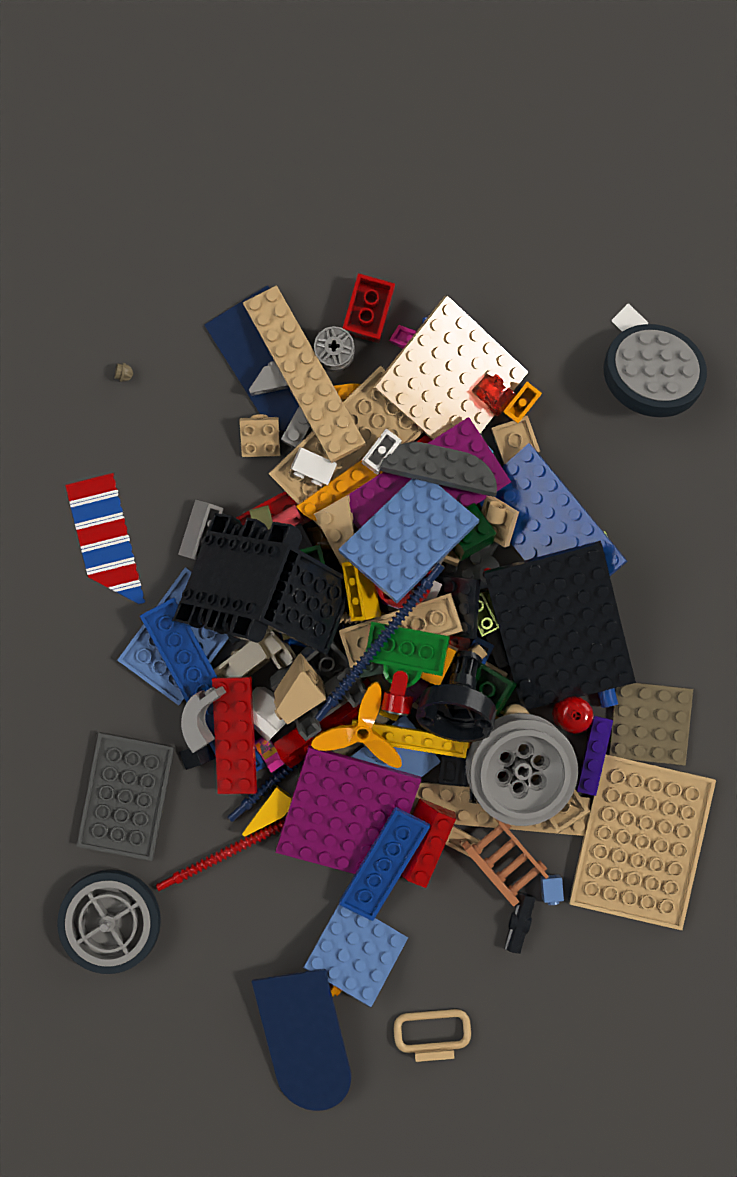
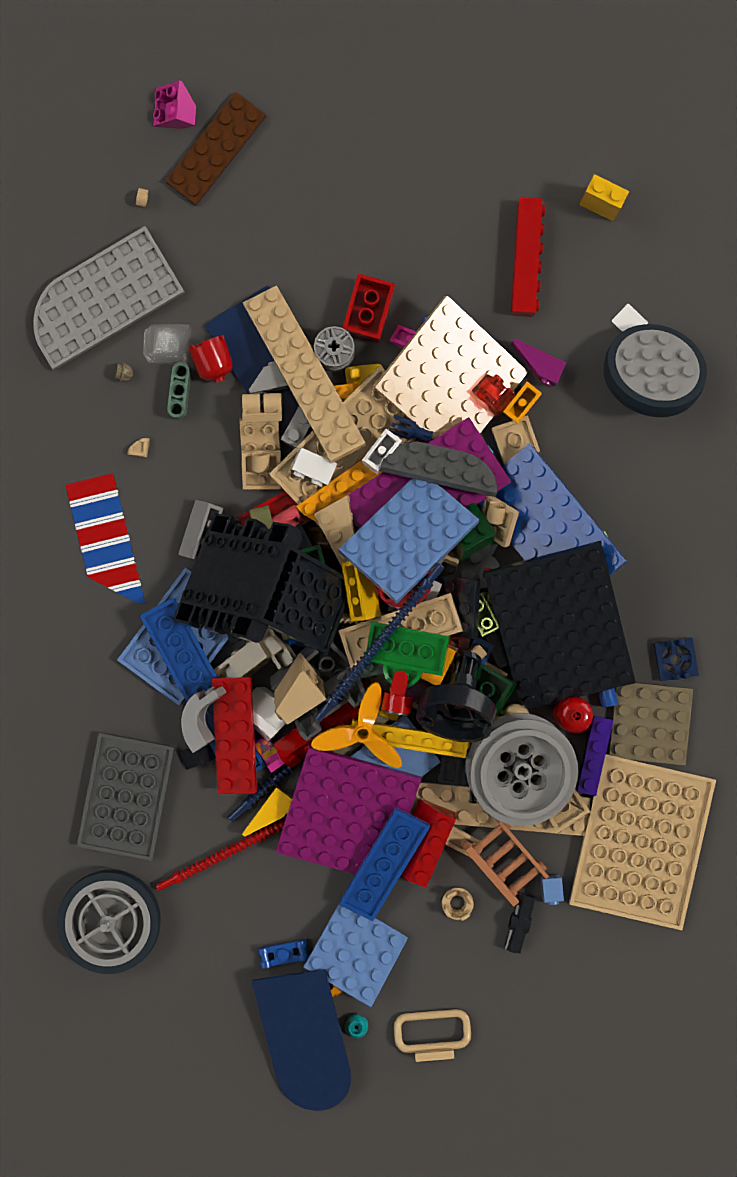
(103, 297): none -> light grey plate
(140, 448): none -> tan tile
(142, 197): none -> tan axle
(167, 343): none -> clear slope
(174, 107): none -> dark pink slope
(177, 381): none -> sand green beam
(211, 359): none -> red cylinder
(216, 148): none -> reddish brown plate
(256, 466): none -> tan plate
(262, 407): none -> tan plate
(283, 953): none -> blue plate
(350, 1024): none -> teal plate
(359, 374): none -> yellow piece
(413, 430): none -> dark blue arm
(464, 912): none -> tan piece
(527, 256): none -> red brick
(542, 365): none -> magenta slope
(603, 197): none -> yellow brick
(692, 669): none -> dark blue piece

